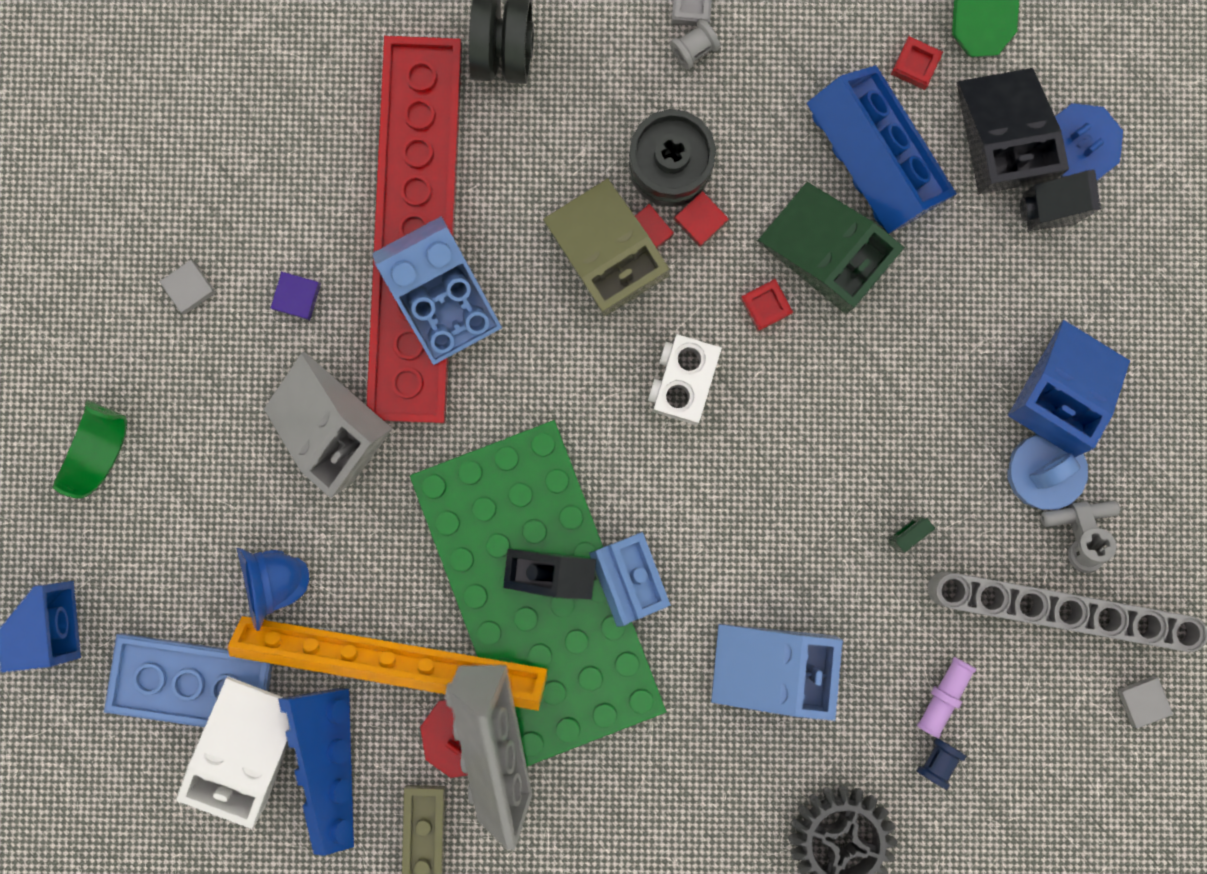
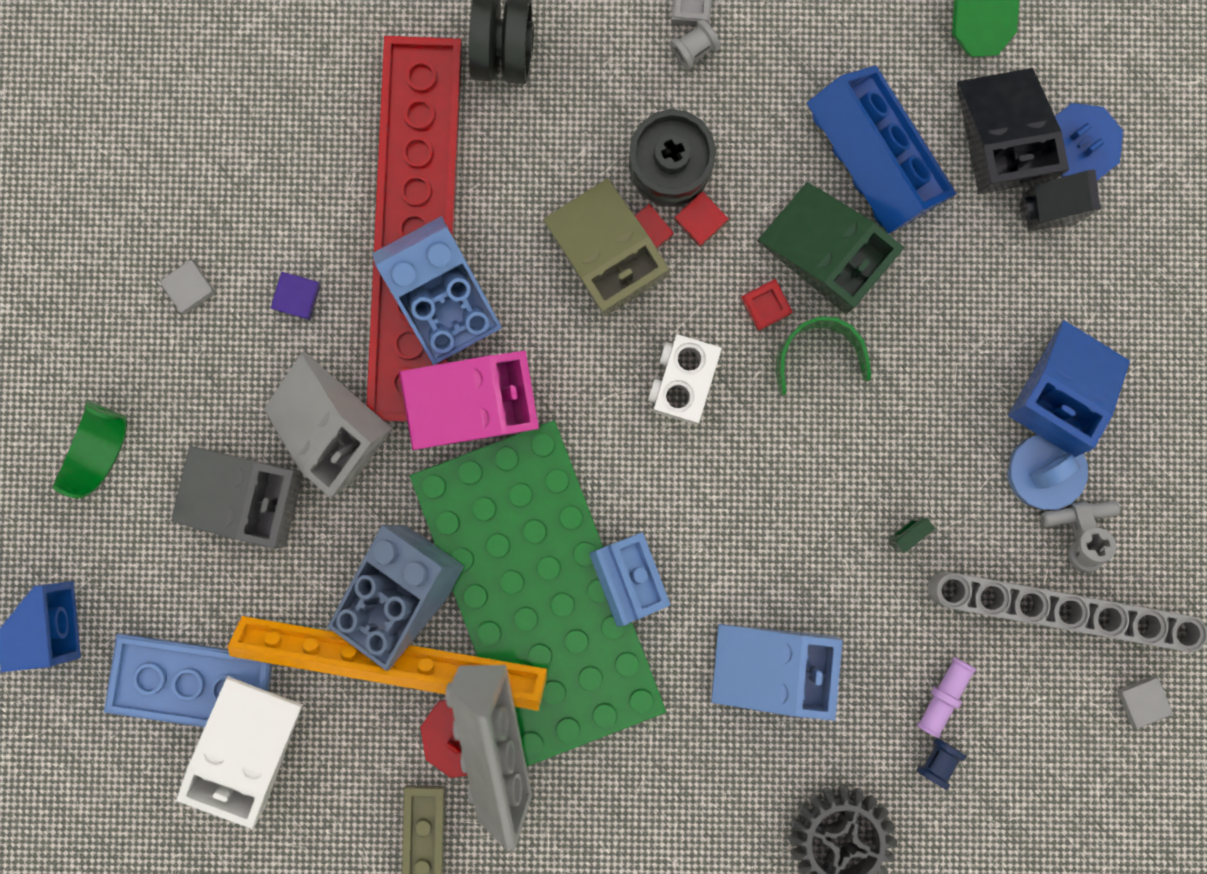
(237, 497): none -> dark grey slope
(271, 581): blue piece -> none
(323, 752): blue wing -> none
(394, 594): none -> sand blue slope
(468, 400): none -> dark pink slope
(549, 574): black slope -> none
(836, 325): none -> green piece
(916, 63): red tile -> none

